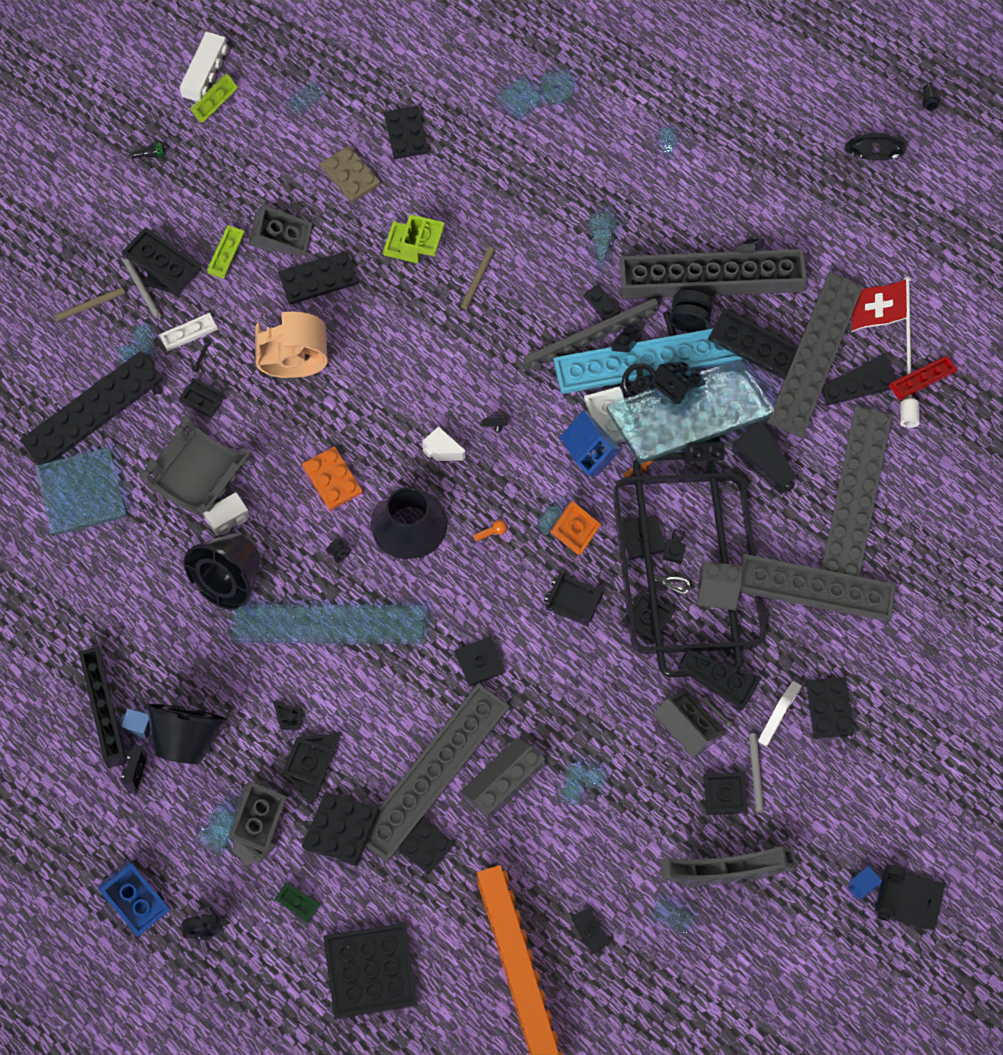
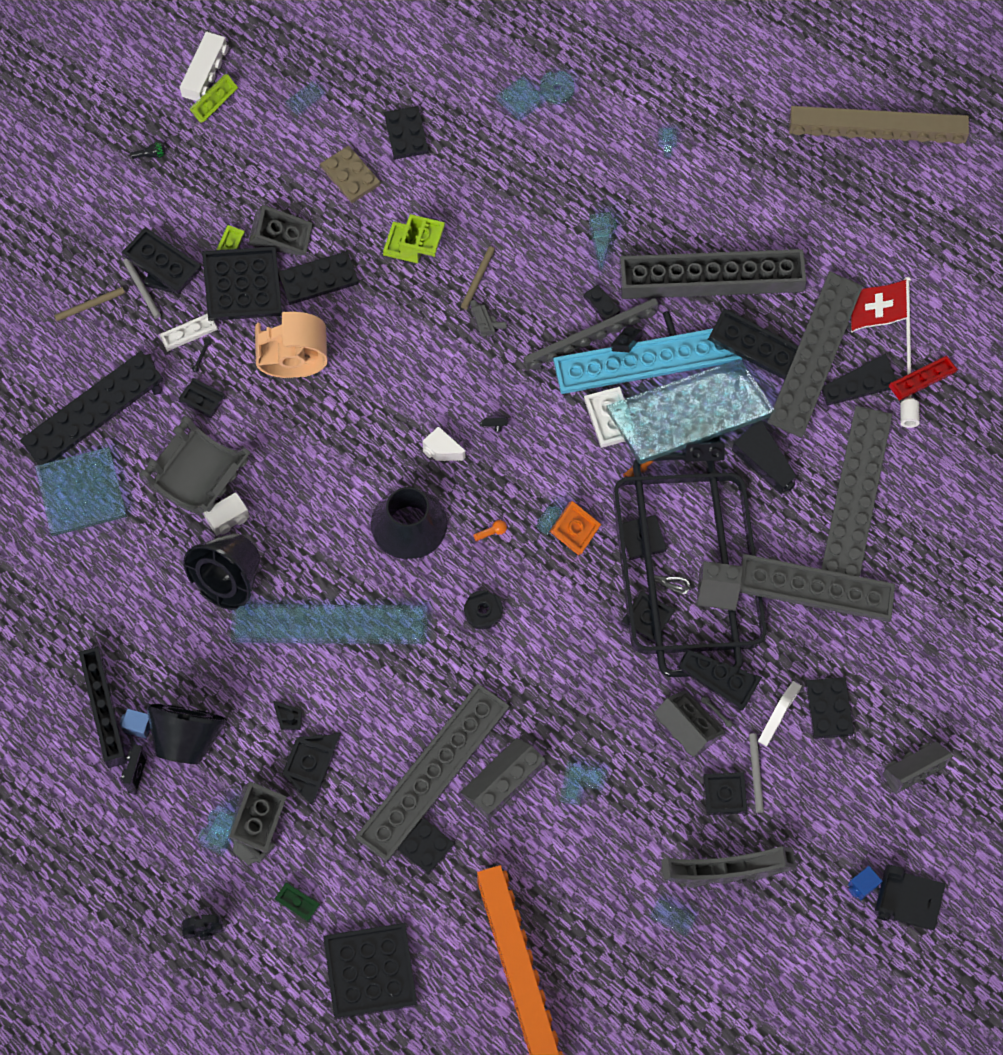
(133, 898): blue slope -> none
(142, 342): clear light blue plate -> none
(241, 283): none -> black plate
(332, 478): orange plate -> none
(338, 550): black wheel -> none
(341, 829): black plate -> none
(479, 661): black plate -> none
(485, 324): none -> dark grey piece
(489, 601): none -> black plate
(573, 599): black panel -> none
(589, 444): blue slope -> none
(590, 931): black plate -> none
(646, 384): black piece -> none
(674, 549): black plate -> none
(675, 380): black bracket -> none
(691, 311): black wheel -> none
(750, 245): black plate -> none
(878, 124): none -> dark tan brick
(890, 146): black piece -> none
(916, 766): none -> dark grey slope
(930, 98): black cone -> none

